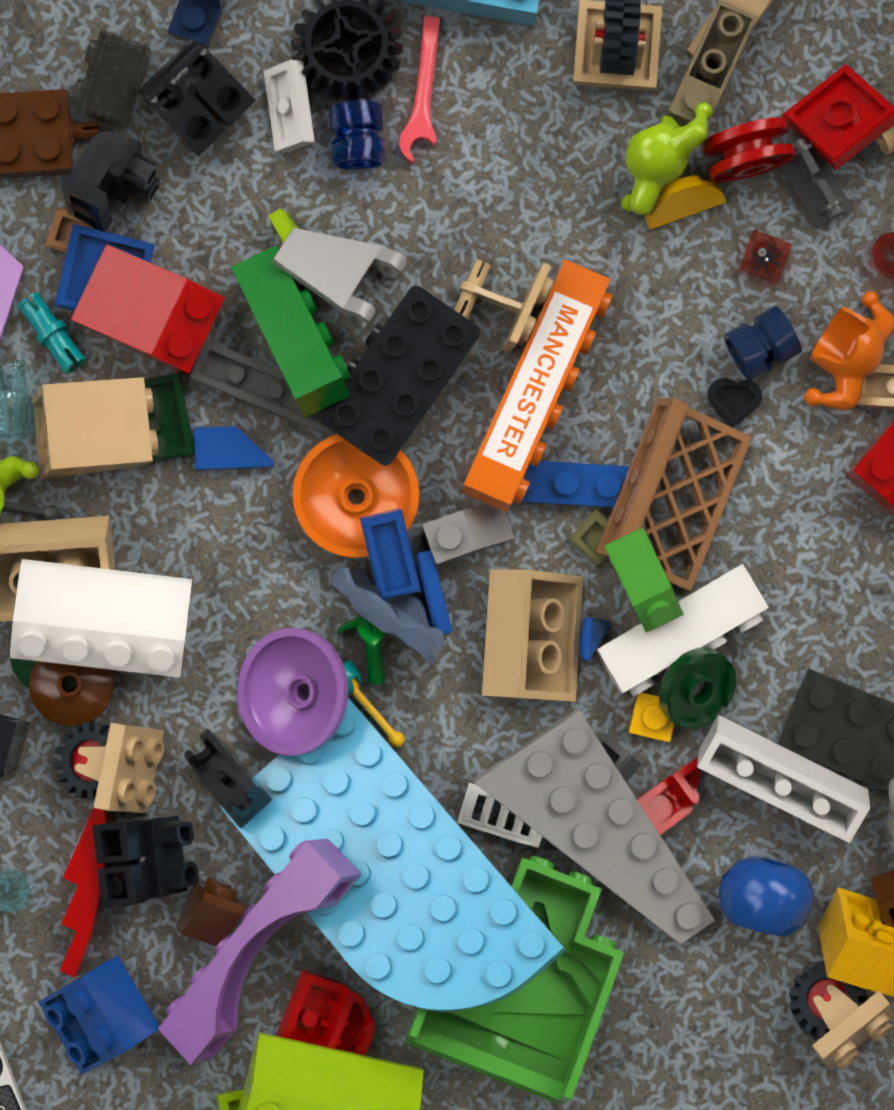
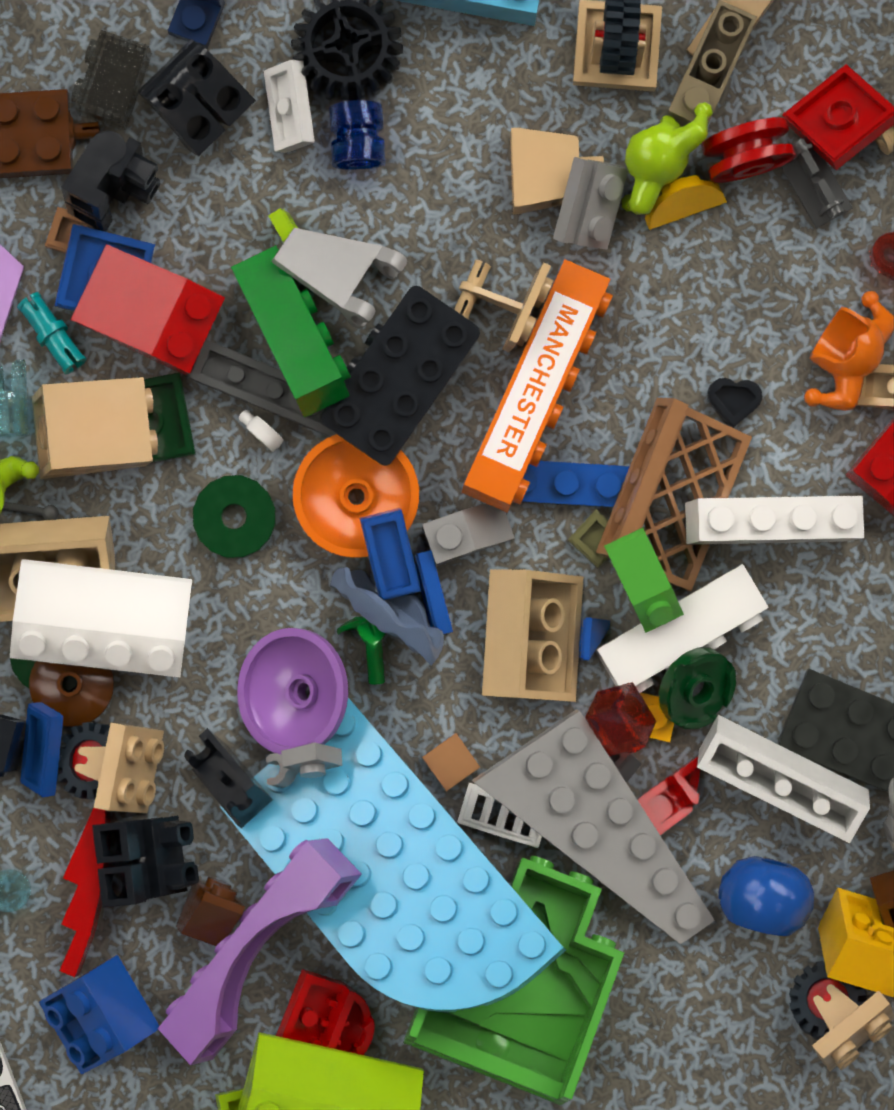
(41, 749): none -> blue tile
(209, 516): none -> dark green tile
(227, 449): blue tile -> none
(261, 430): none -> white piece
(308, 759): none -> light grey plate
(395, 738): yellow hinge -> none
(420, 122): coral piece -> none
(451, 762): none -> medium nougat tile
(541, 168): none -> tan torso
(590, 203): none -> light grey plate
(621, 719): none -> clear red brick
(762, 343): dark blue wheel -> none
(765, 257): clear red tile -> none
(774, 520): none -> white brick

